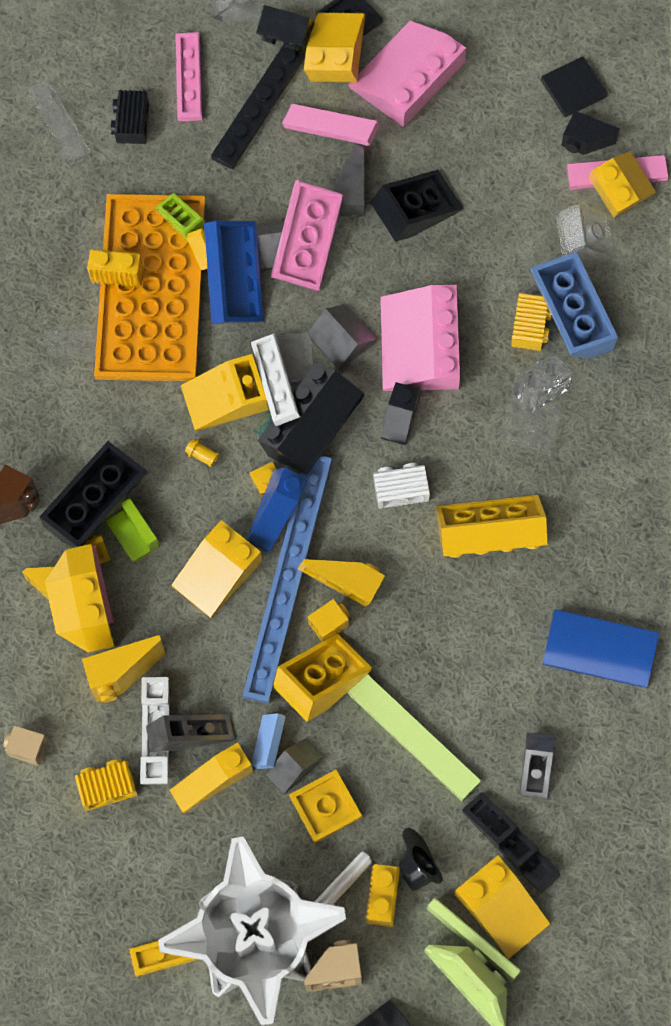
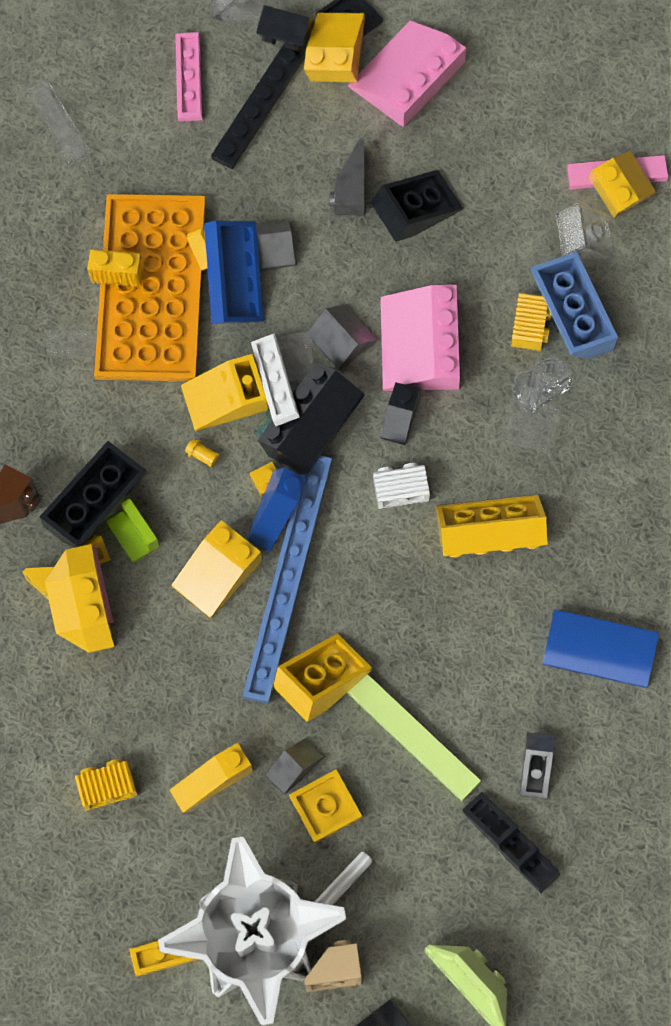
(25, 745): tan brick -> none
(119, 668): yellow slope -> none
(131, 117): black brick -> none
(155, 703): white slope -> none
(188, 731): flat silver slope -> none
(193, 224): lime slope -> none
(268, 741): light blue tile -> none
(307, 235): bright pink tile -> none
(329, 620): yellow brick -> none
(330, 124): bright pink tile -> none
(349, 578): yellow slope -> none
(382, 895): yellow brick -> none
(417, 862): black piece -> none
(473, 939): yellowish green tile -> none
(502, 907): yellow slope -> none
(573, 86): black tile -> none
(588, 134): black slope -> none

